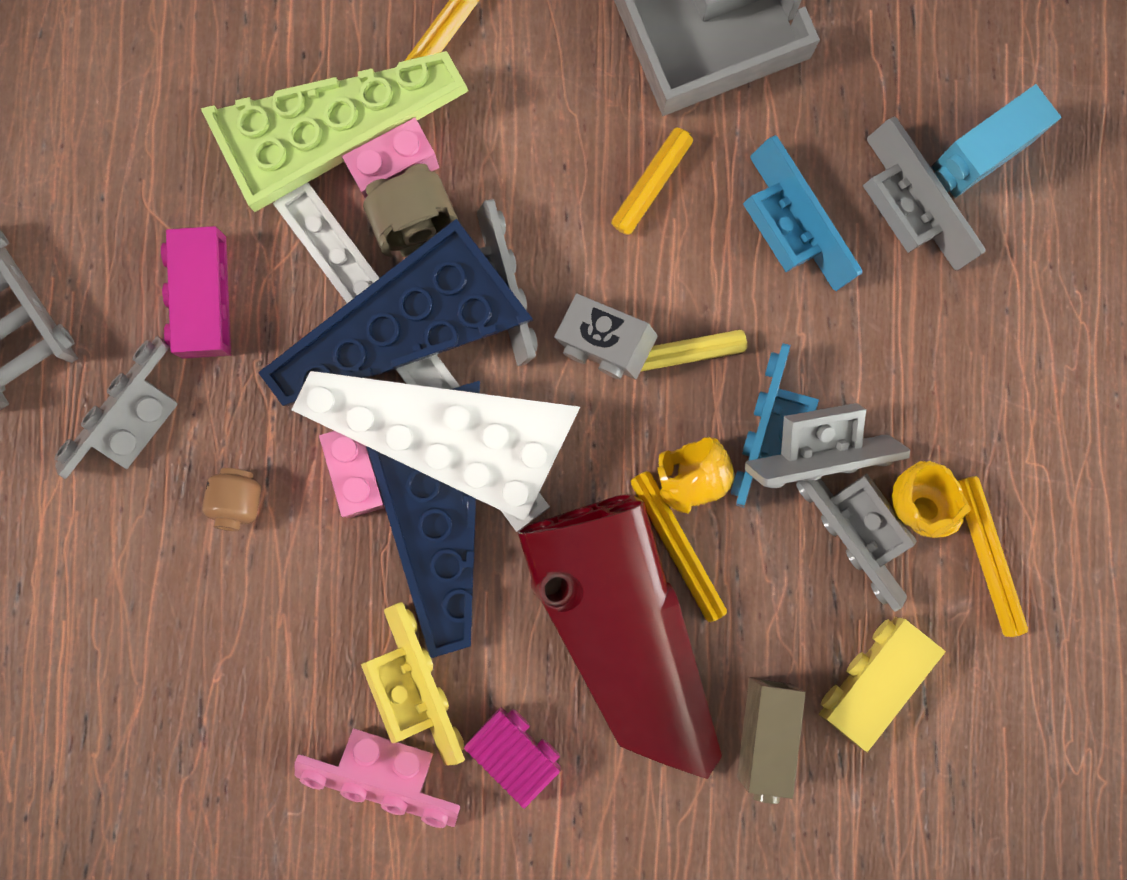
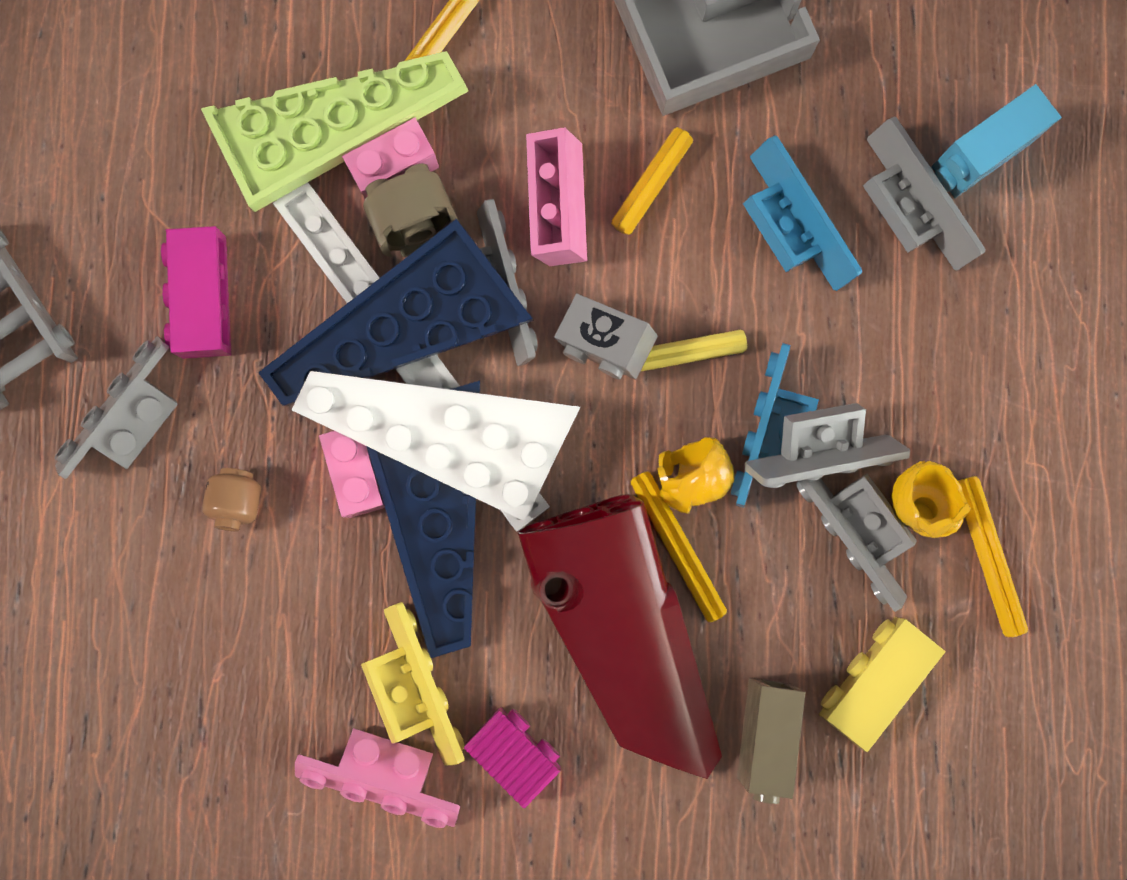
(556, 197): none -> bright pink brick

